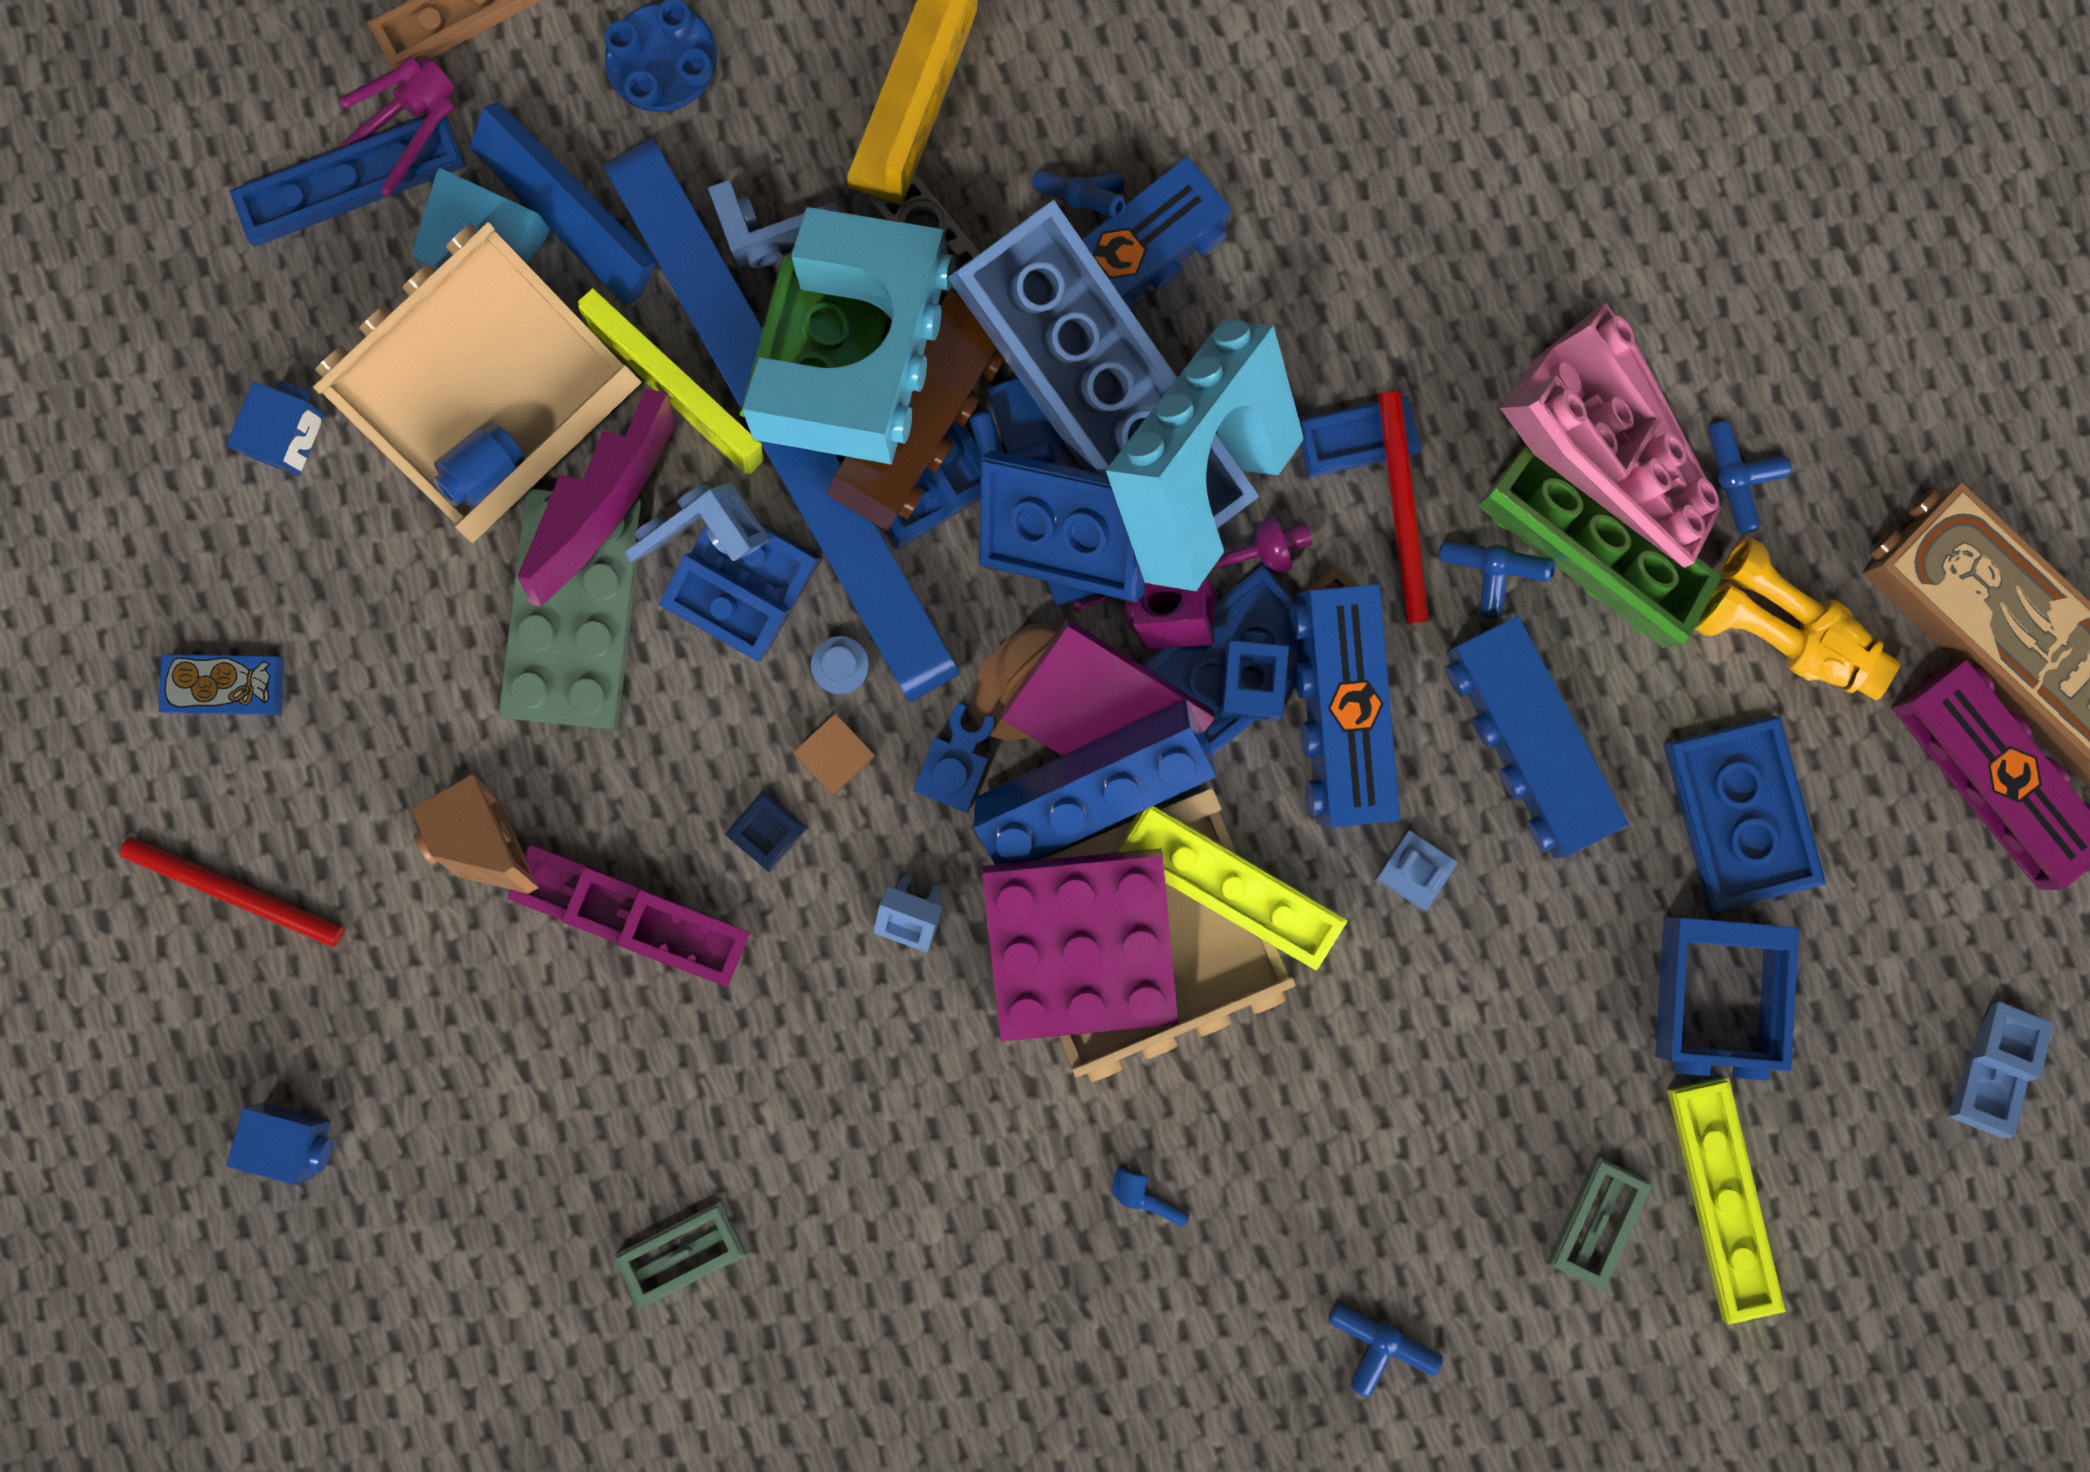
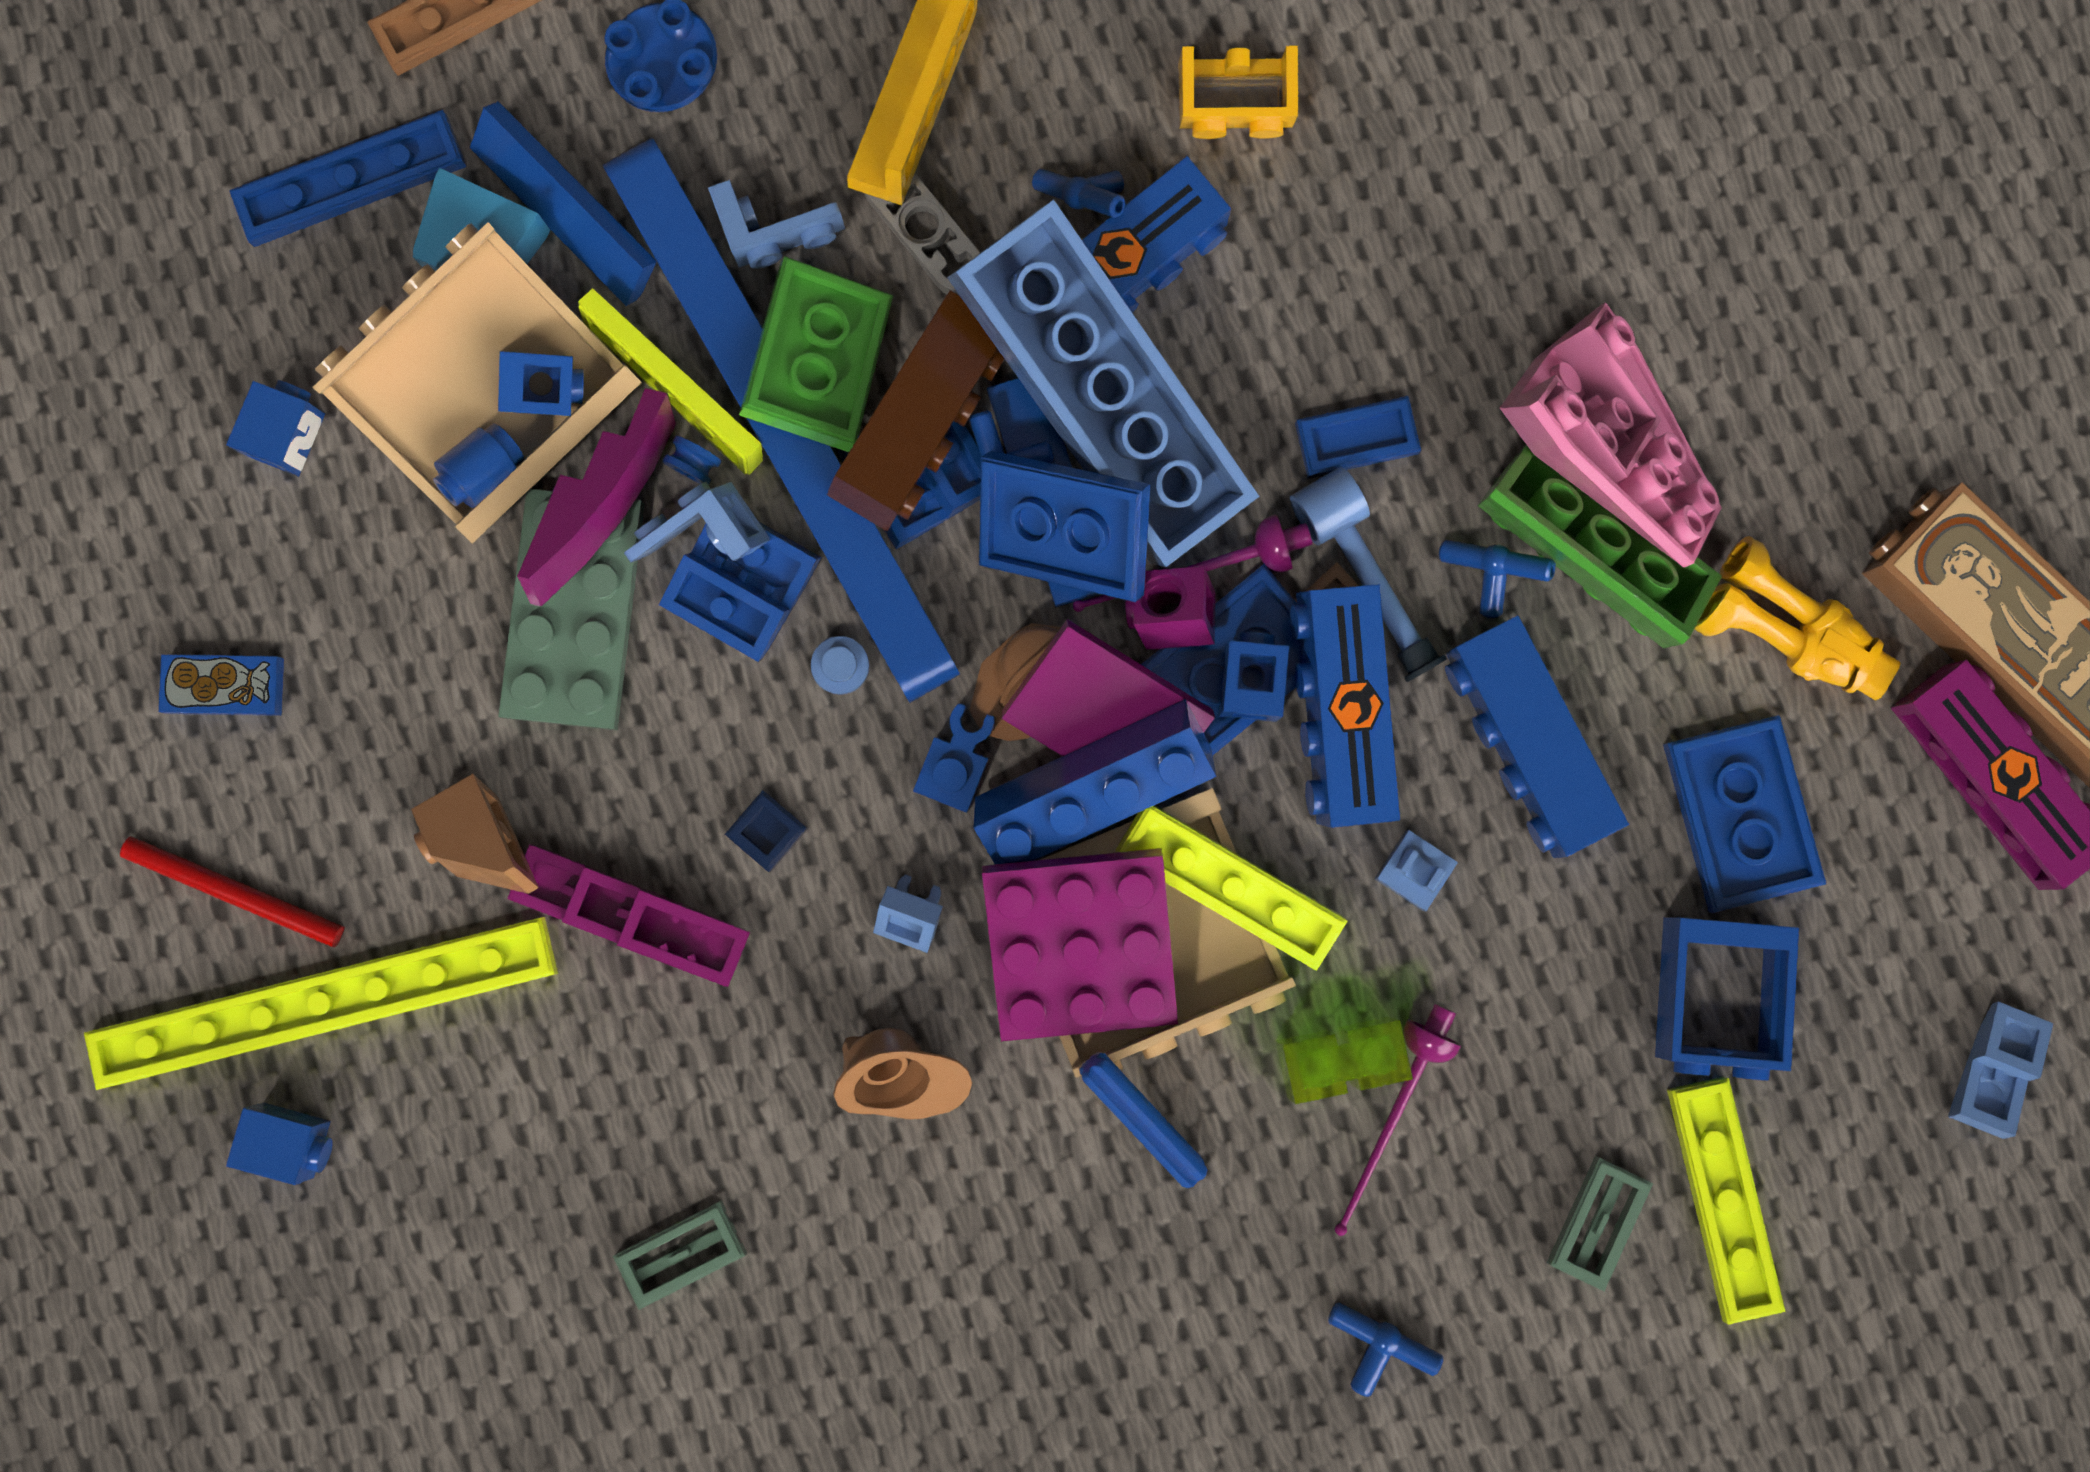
(320, 1003): none -> neon yellow tile
(419, 89): magenta plant -> none
(514, 388): none -> blue brick
(691, 460): none -> blue bush
(834, 754): medium nougat tile -> none
(863, 405): medium azure arch -> none
(896, 1078): none -> medium nougat piece
(1130, 1190): blue hand -> none
(1143, 1120): none -> blue axle
(1160, 474): medium azure arch -> none
(1238, 93): none -> yellow window
(1319, 1067): none -> clear neon green piece
(1331, 511): none -> medium blue piece
(1403, 507): red bar -> none
(1429, 1045): none -> magenta sword
(1736, 477): blue piece -> none

